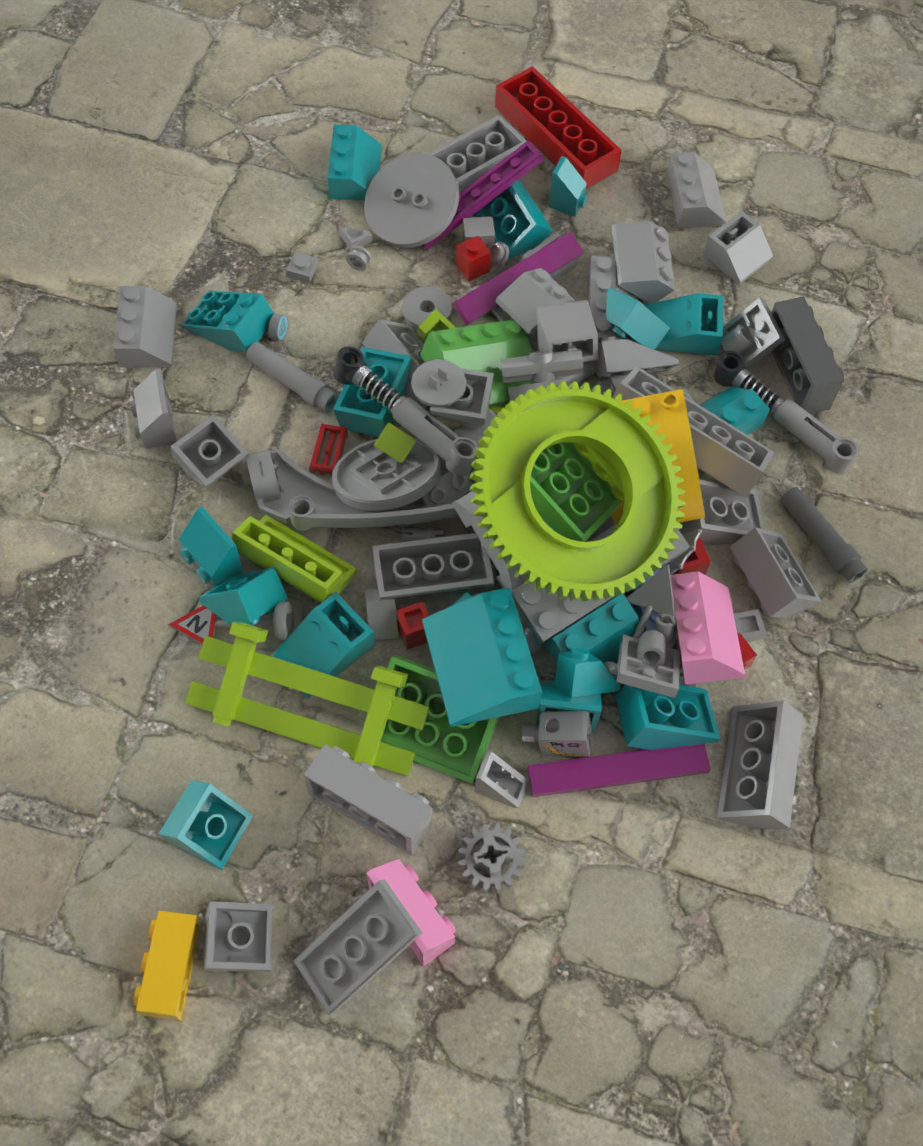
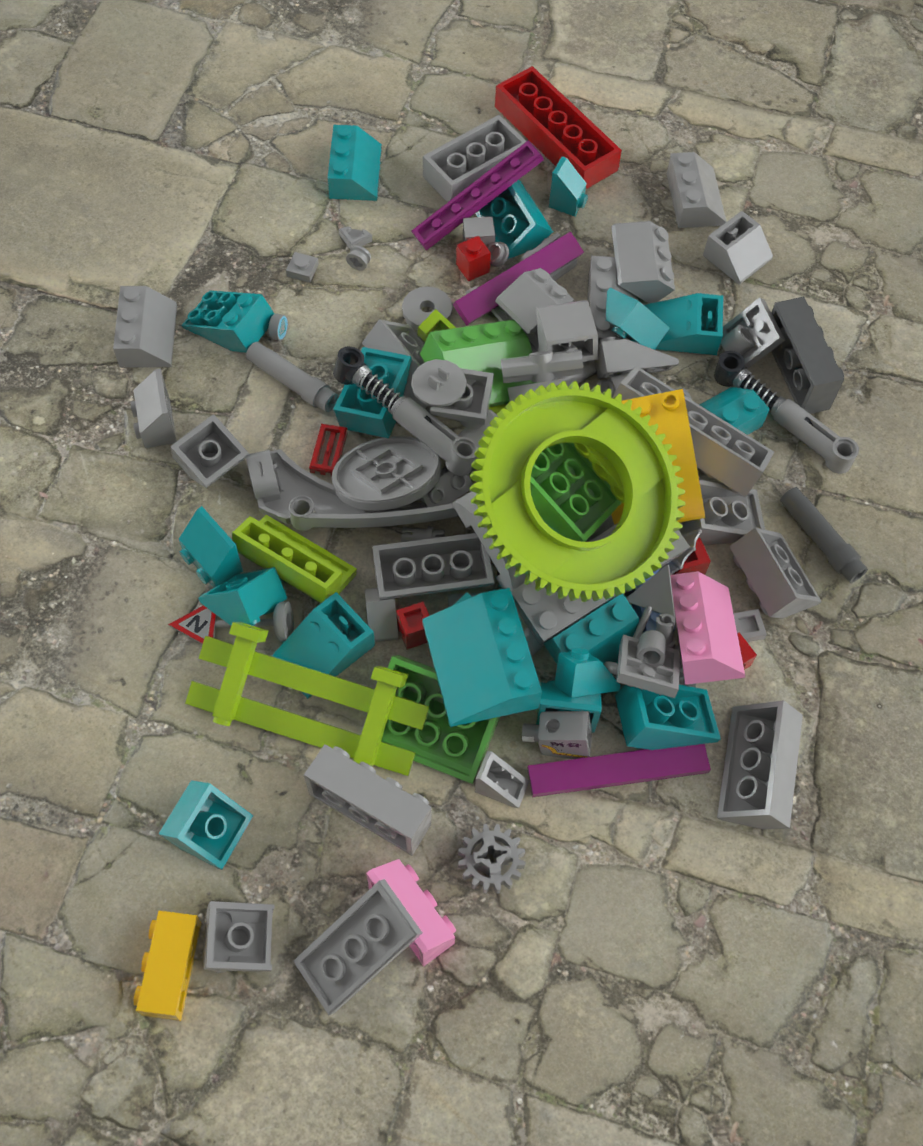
(394, 442): lime panel -> none
(411, 200): light grey plate -> none

